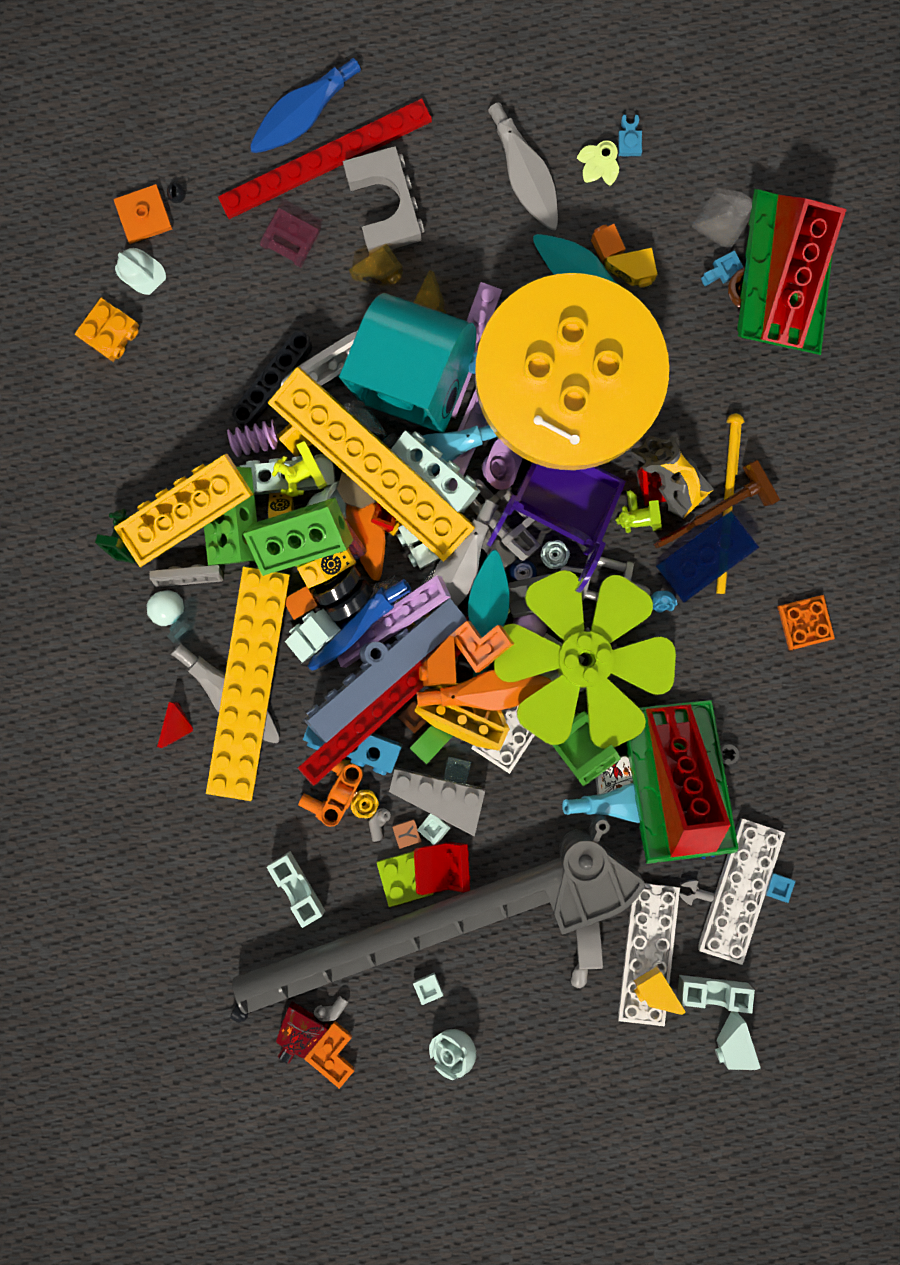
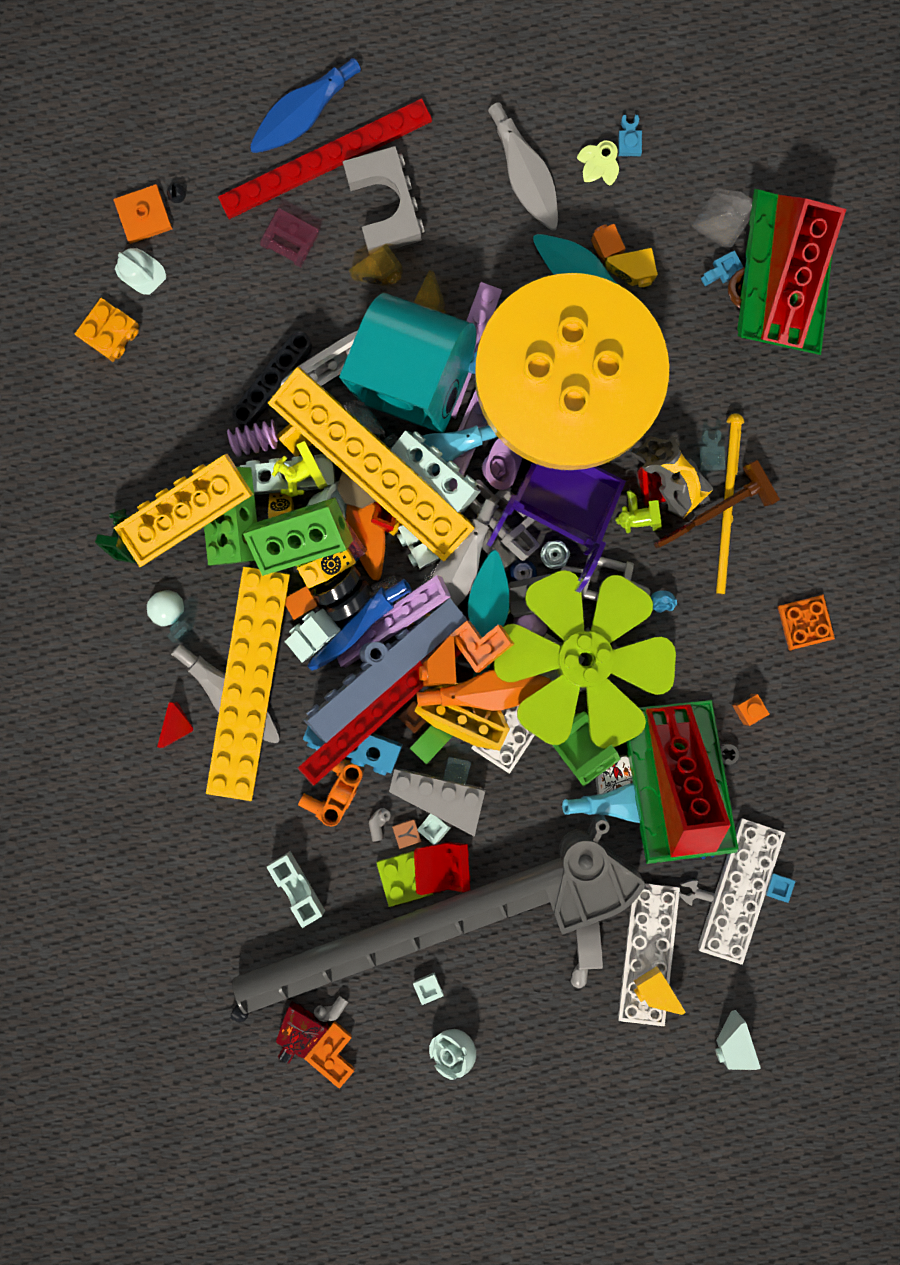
(183, 576): light grey plate -> none
(370, 806): yellow plate -> none
(574, 439): white hinge -> none
(702, 991): light aqua arch -> none
(707, 556): clear blue tile -> none
(712, 456): none -> clear light blue plate
(750, 709): none -> orange brick

